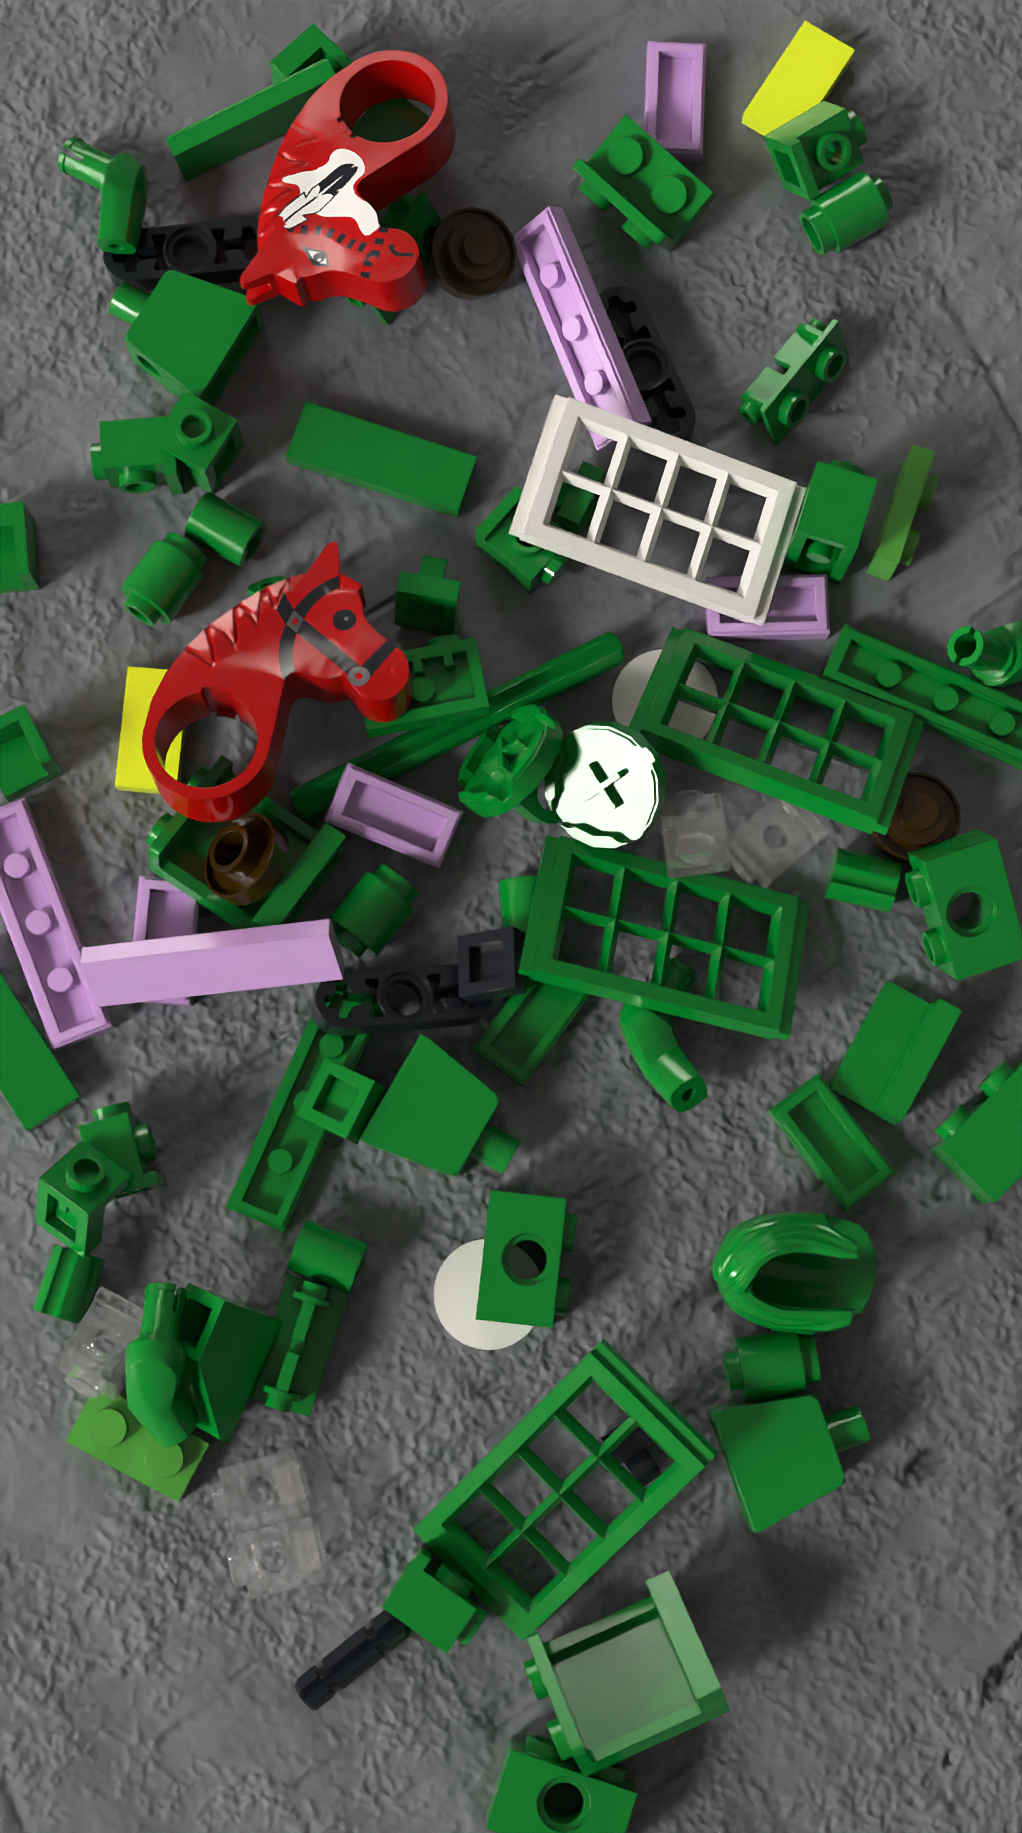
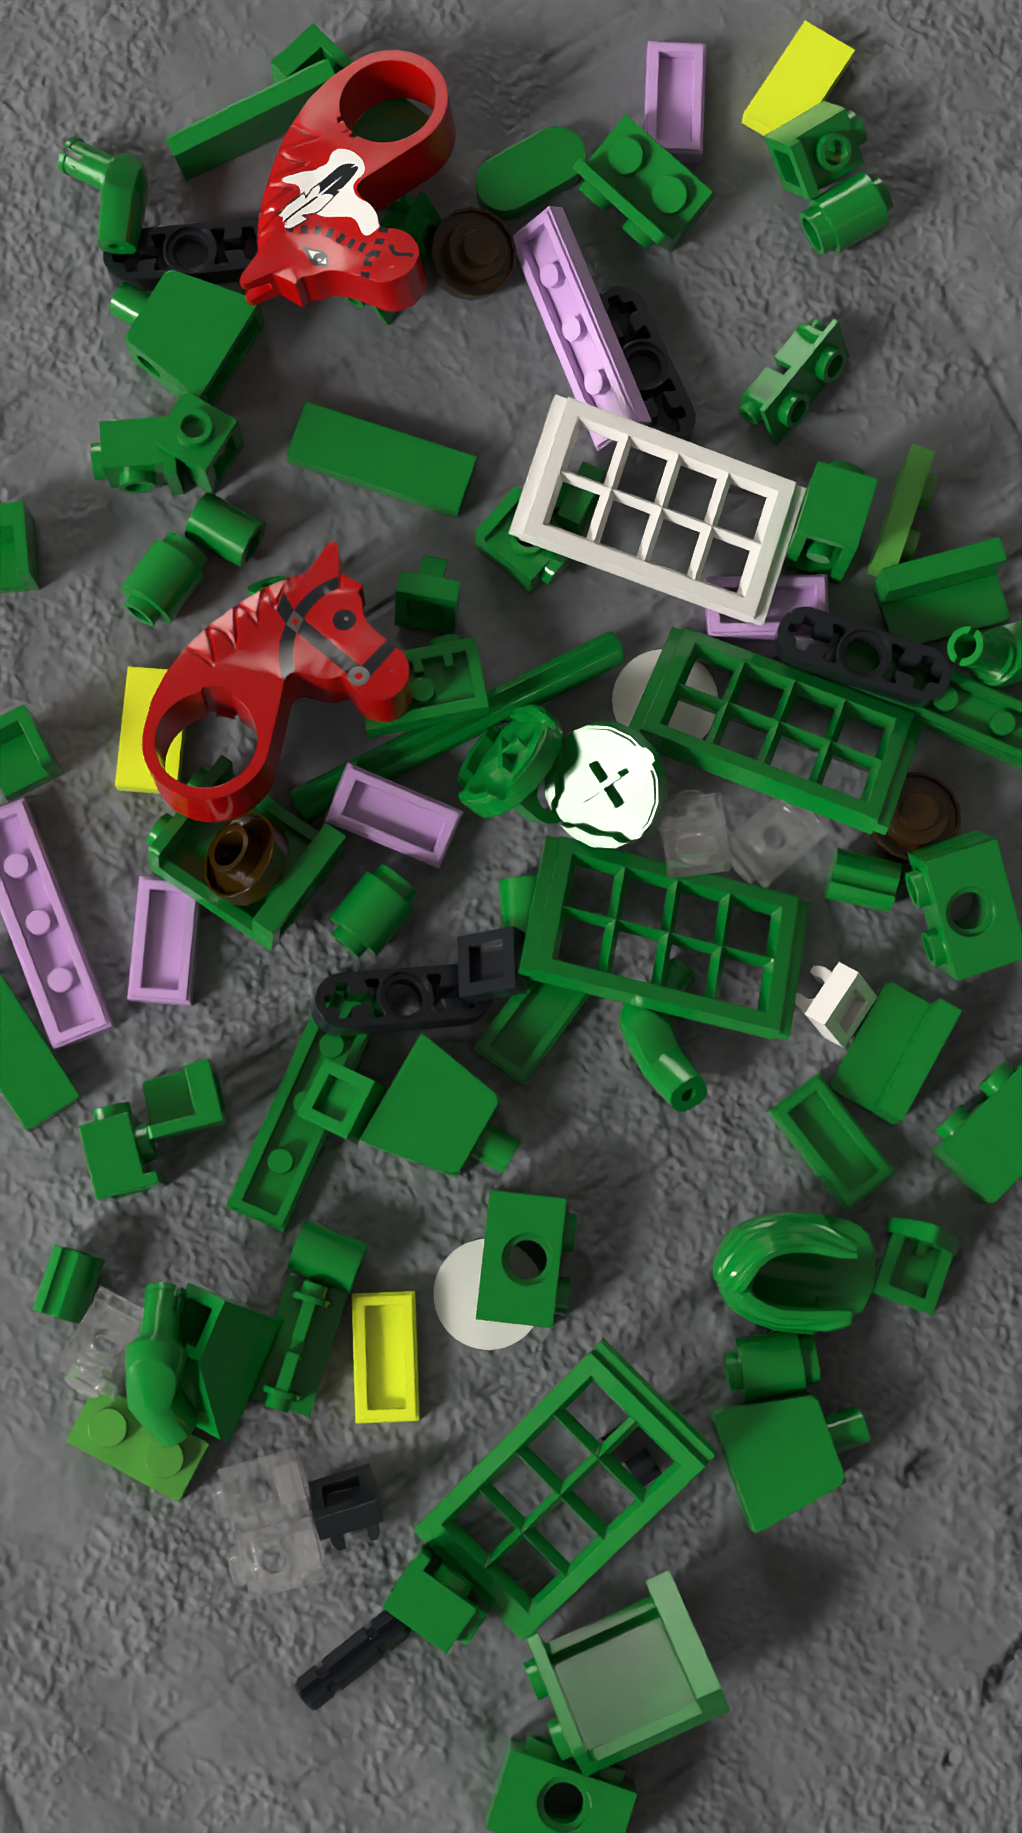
(75, 1196): green bracket -> none
(185, 1102): none -> green panel
(213, 963): lavender tile -> none
(345, 1504): none -> black tile
(385, 1357): none -> neon yellow tile
(529, 172): none -> green tile
(839, 1004): none -> white tile
(901, 684): none -> black beam
(915, 1263): none -> green tile
(943, 592): none -> green panel

